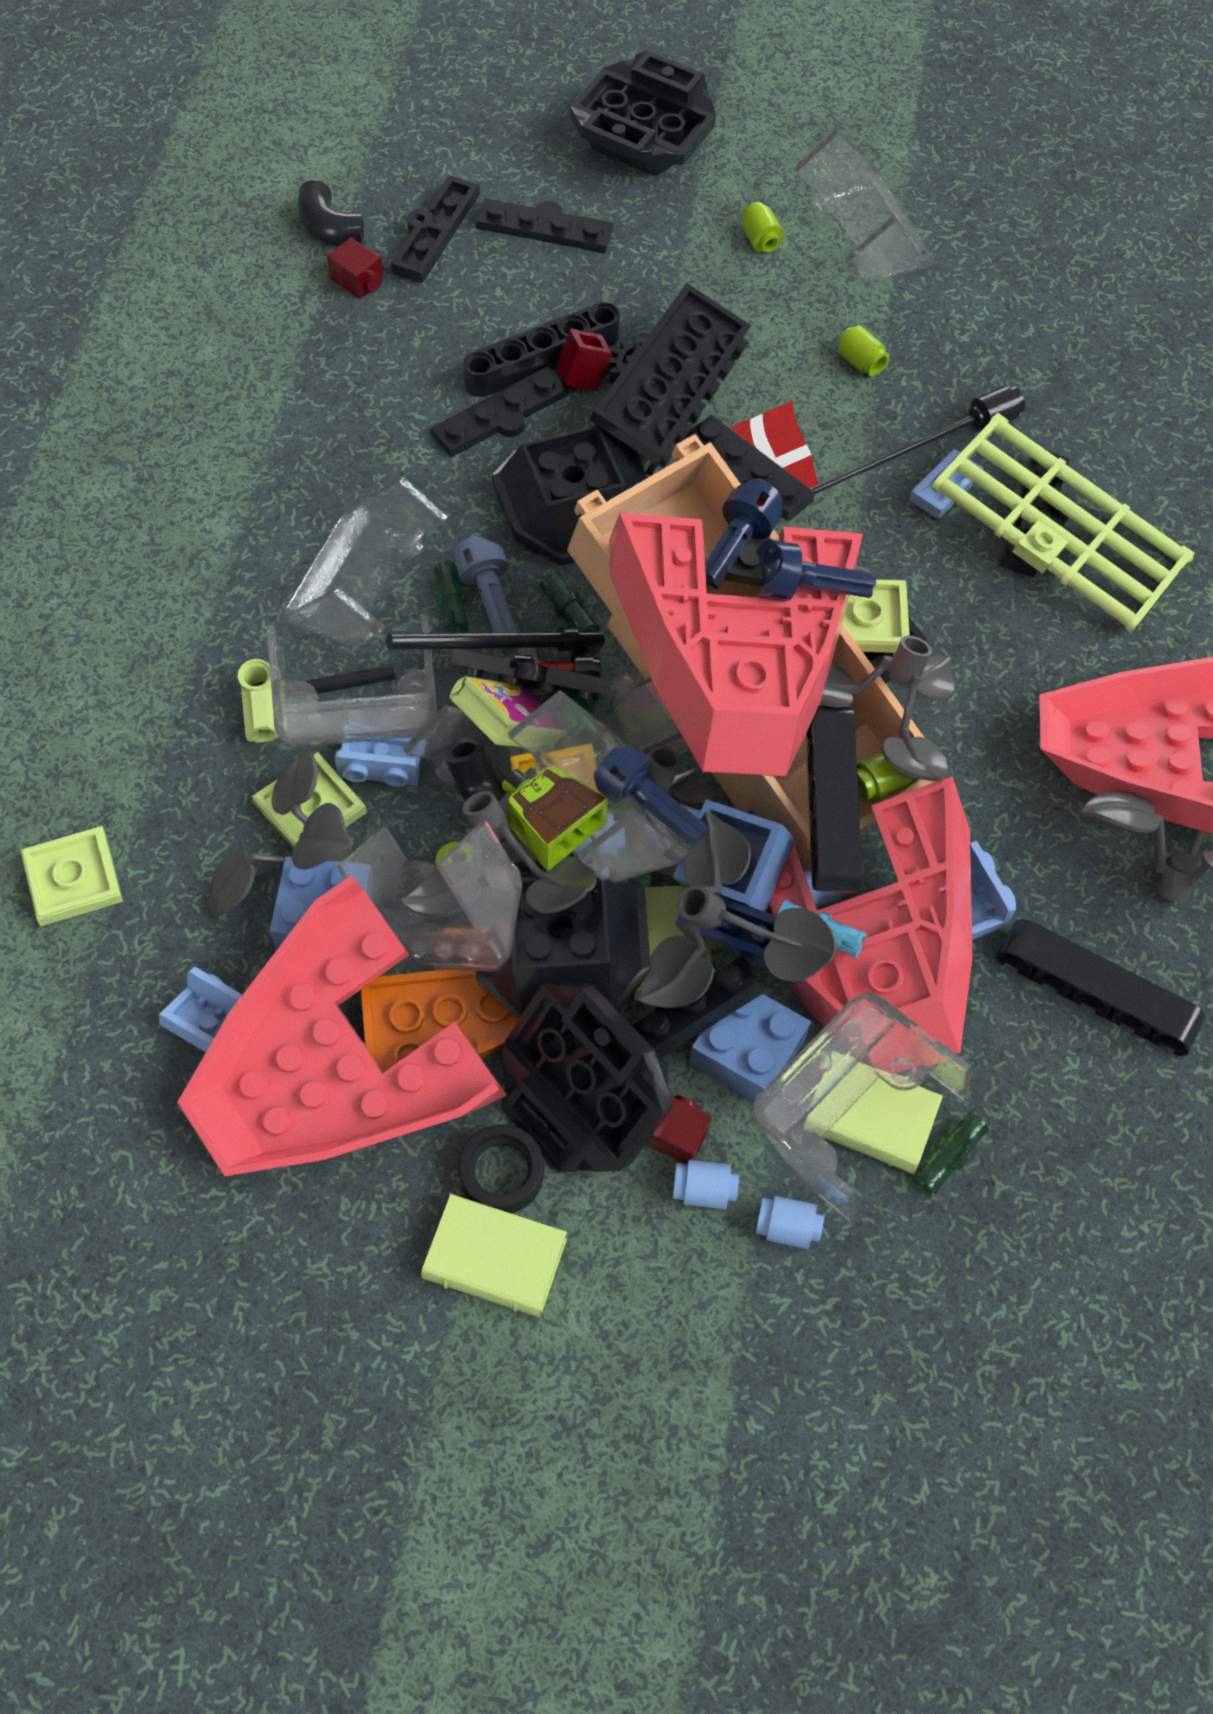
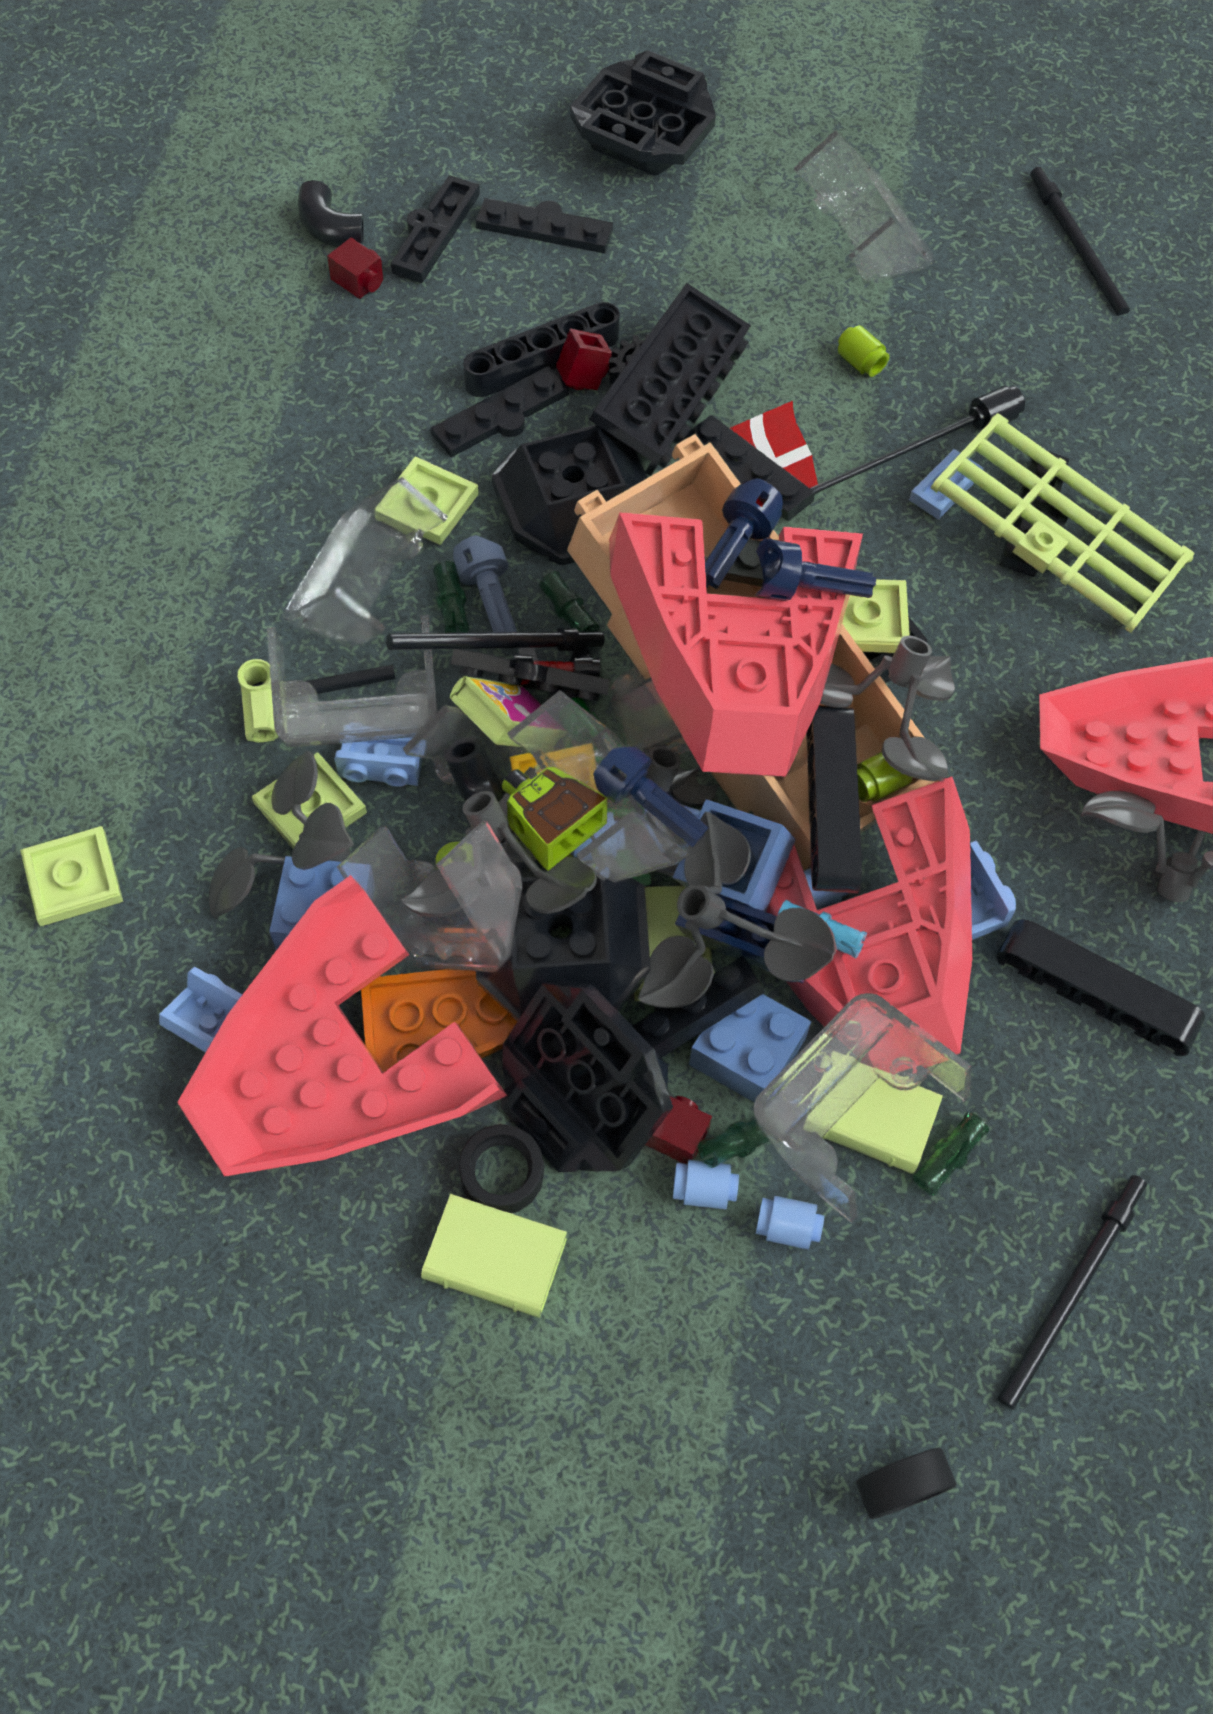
(445, 490): none -> yellowish green plate
(737, 1140): none -> clear green pin
(761, 227): lime brick -> none
(905, 1483): none -> black tyre
(1051, 196): none -> black bar
(1116, 1219): none -> black bar

